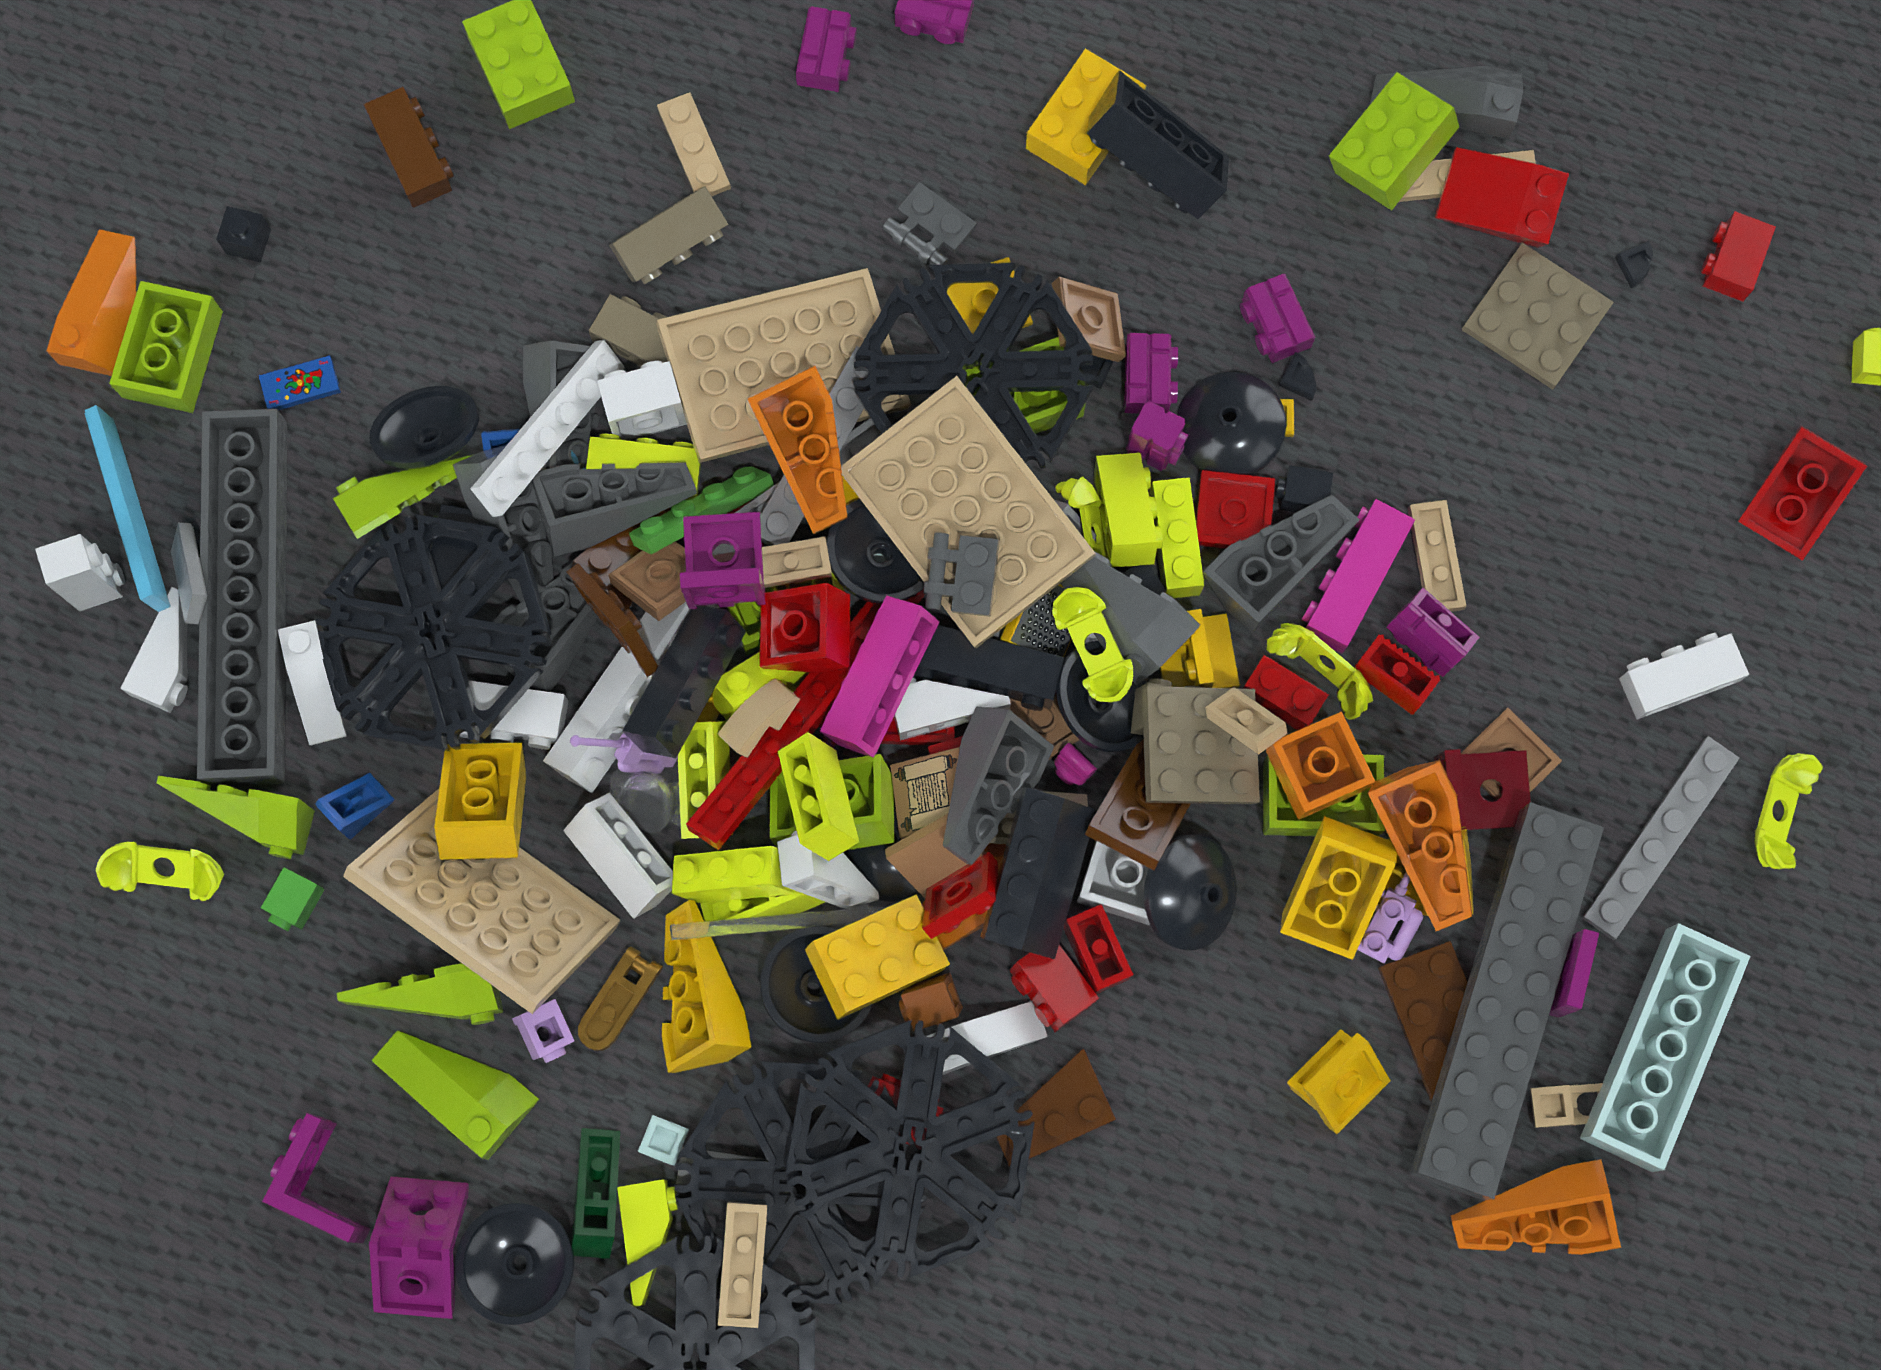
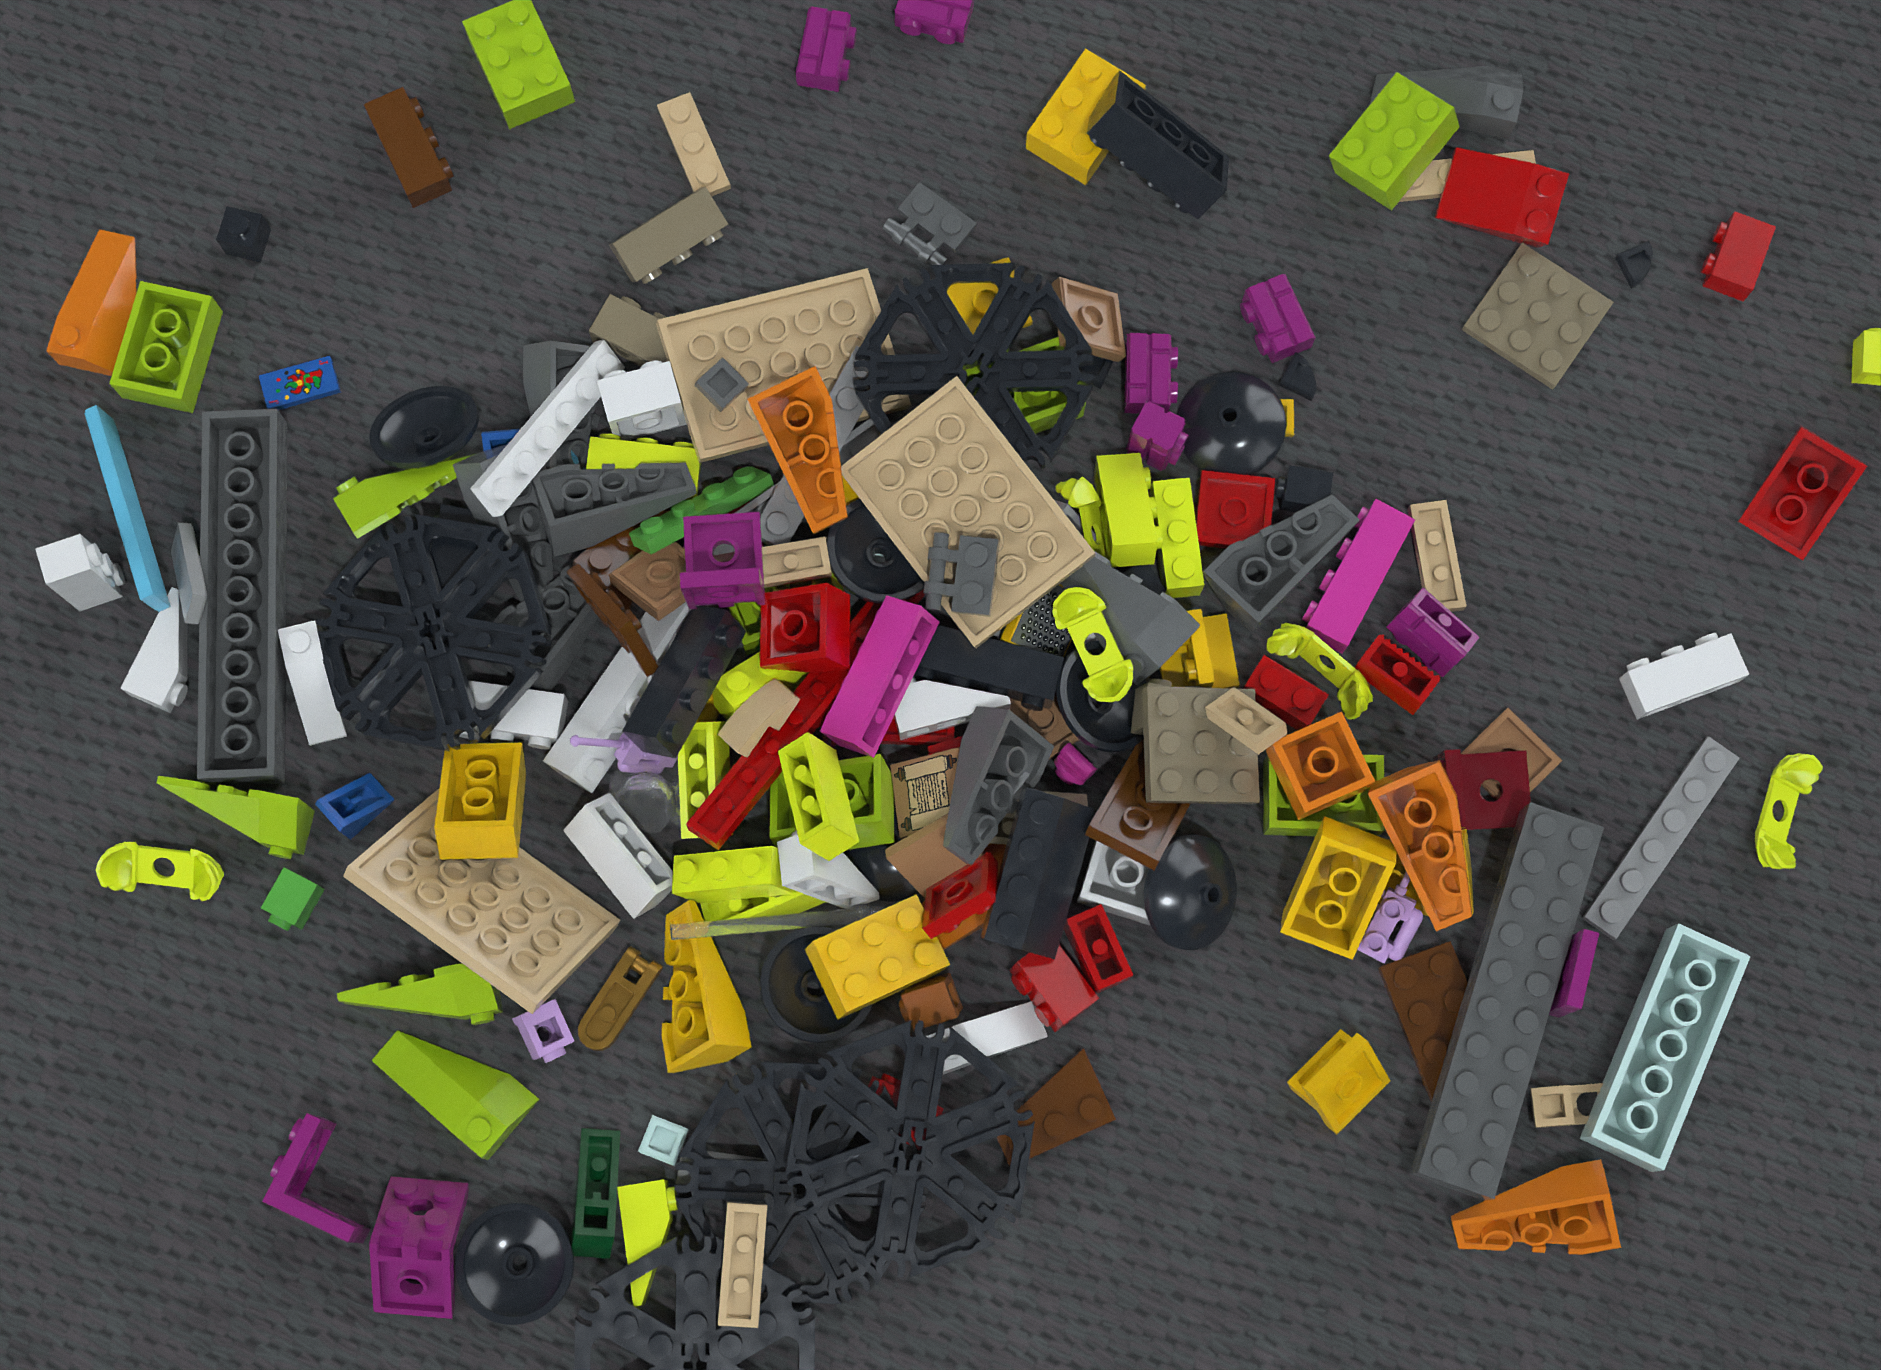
(721, 384): none -> dark grey plate

